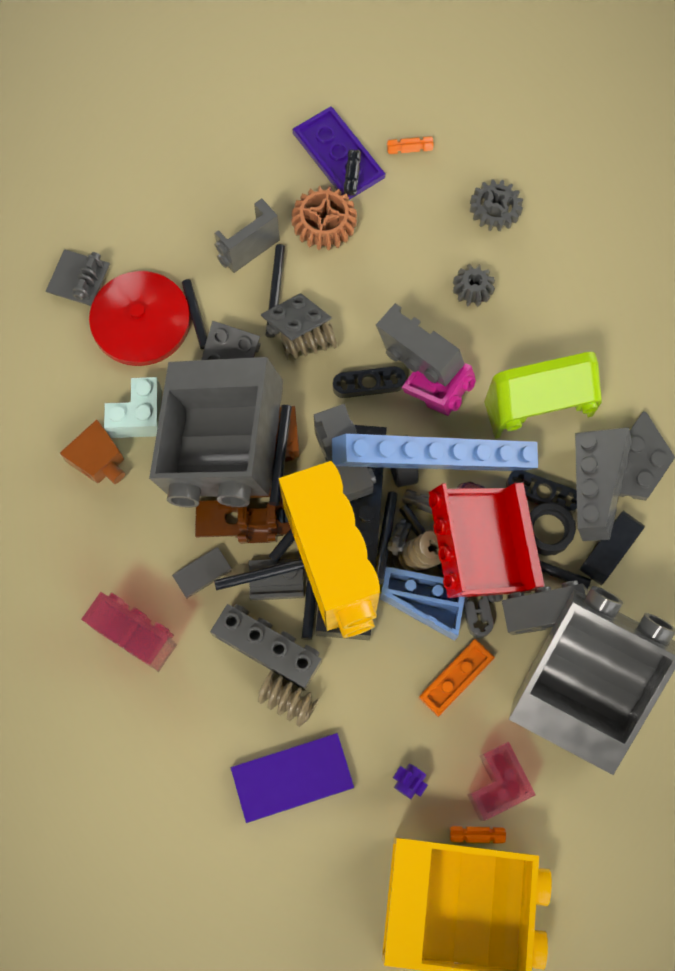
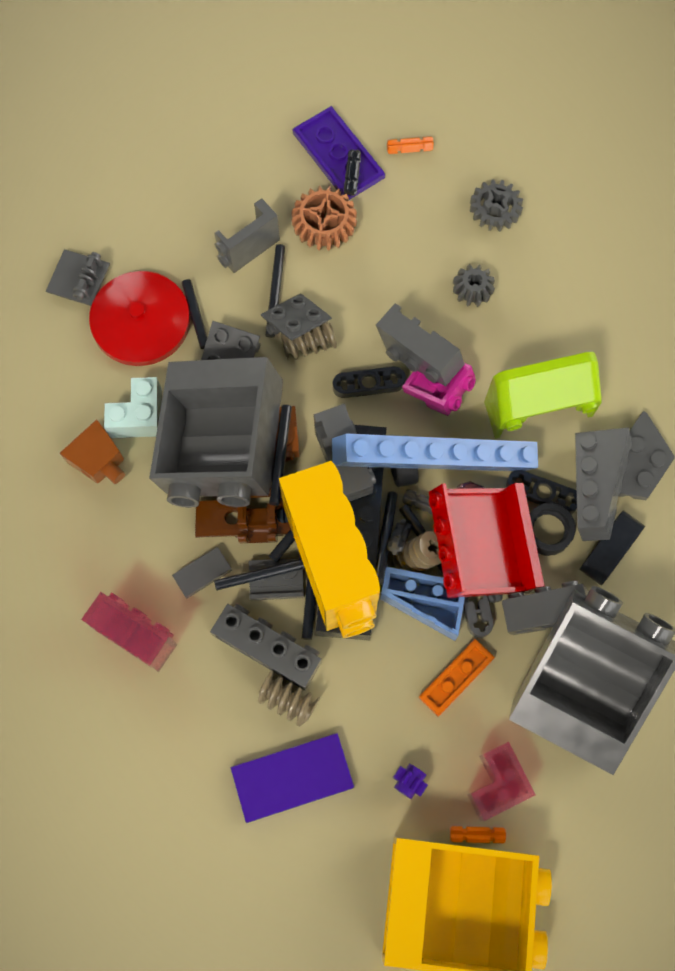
(563, 574): black bar -> none

